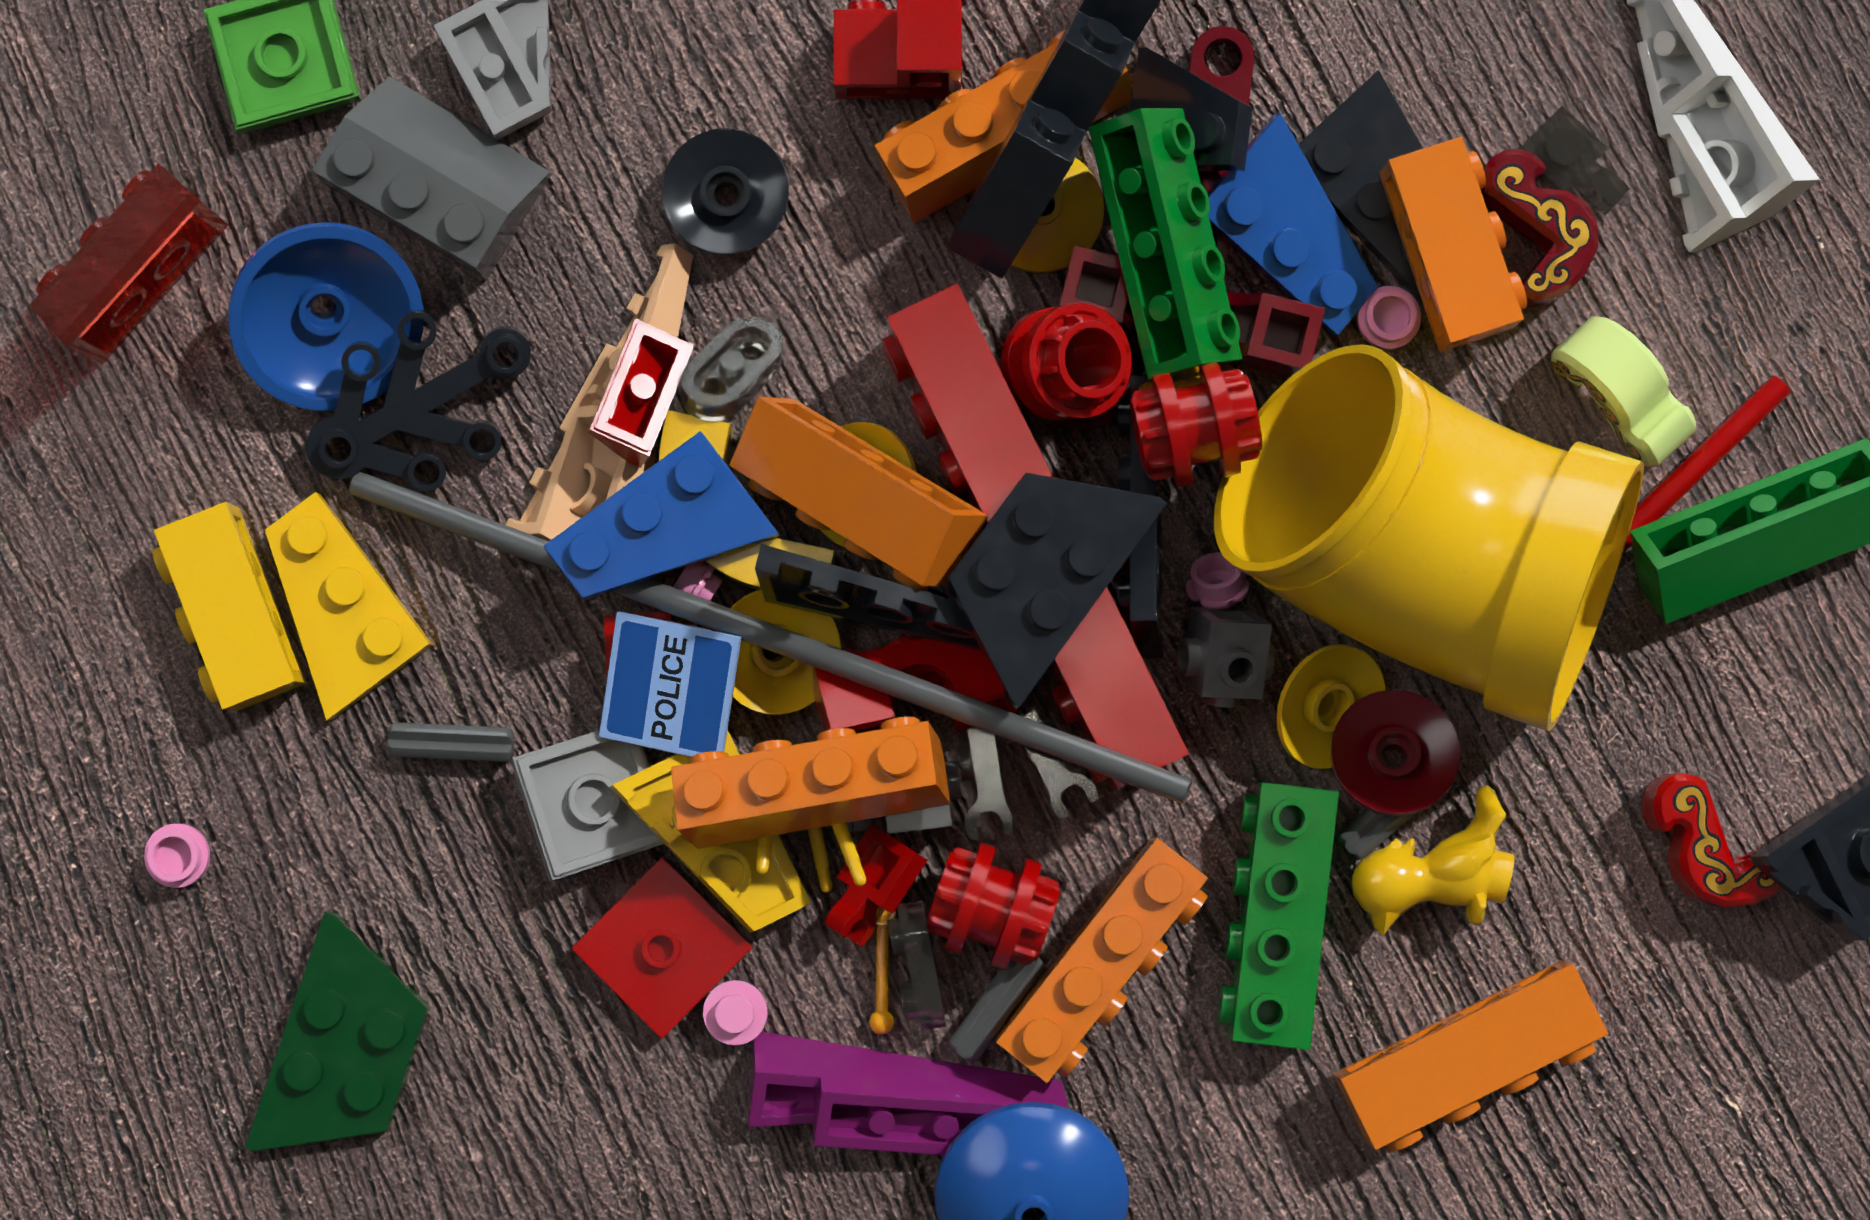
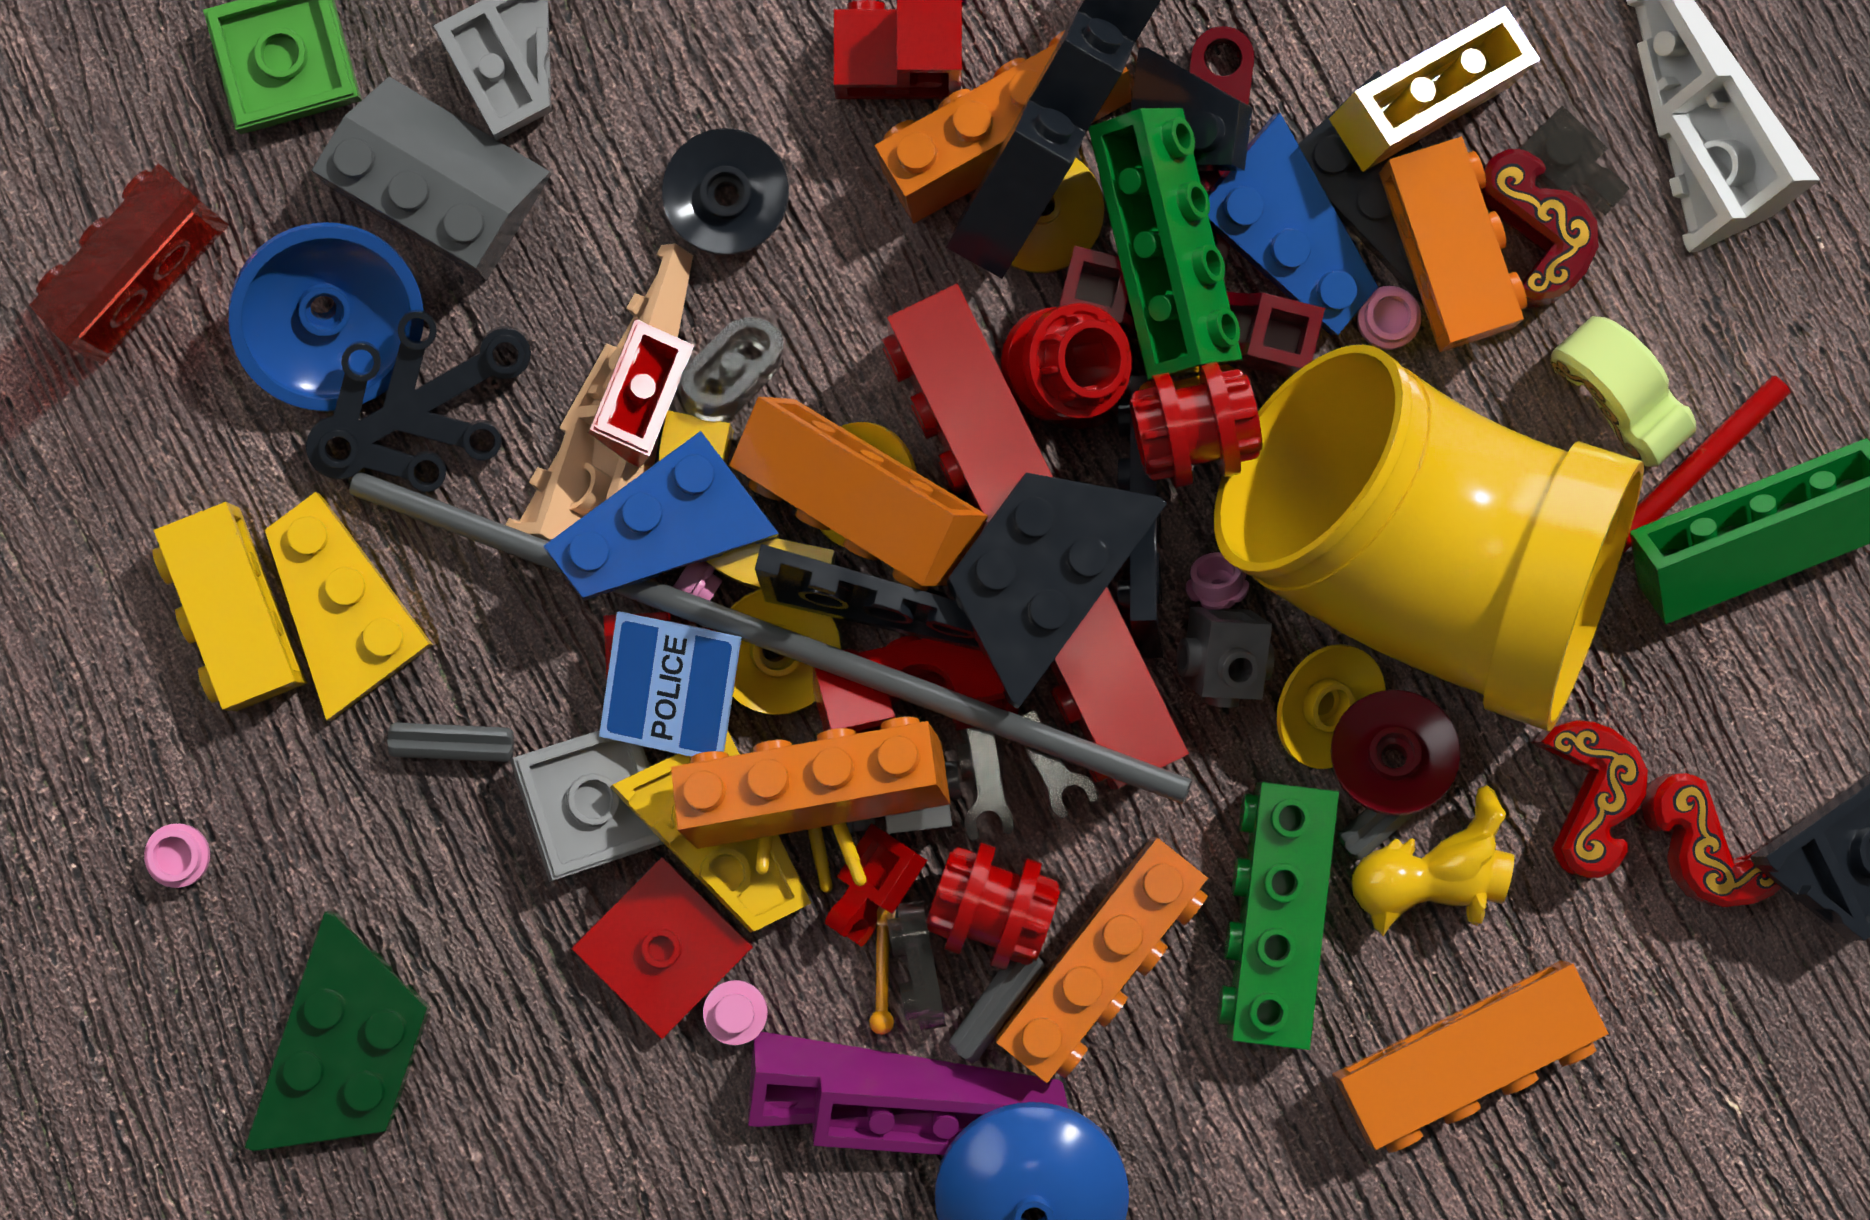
(1433, 88): none -> yellow brick
(1608, 795): none -> red animal

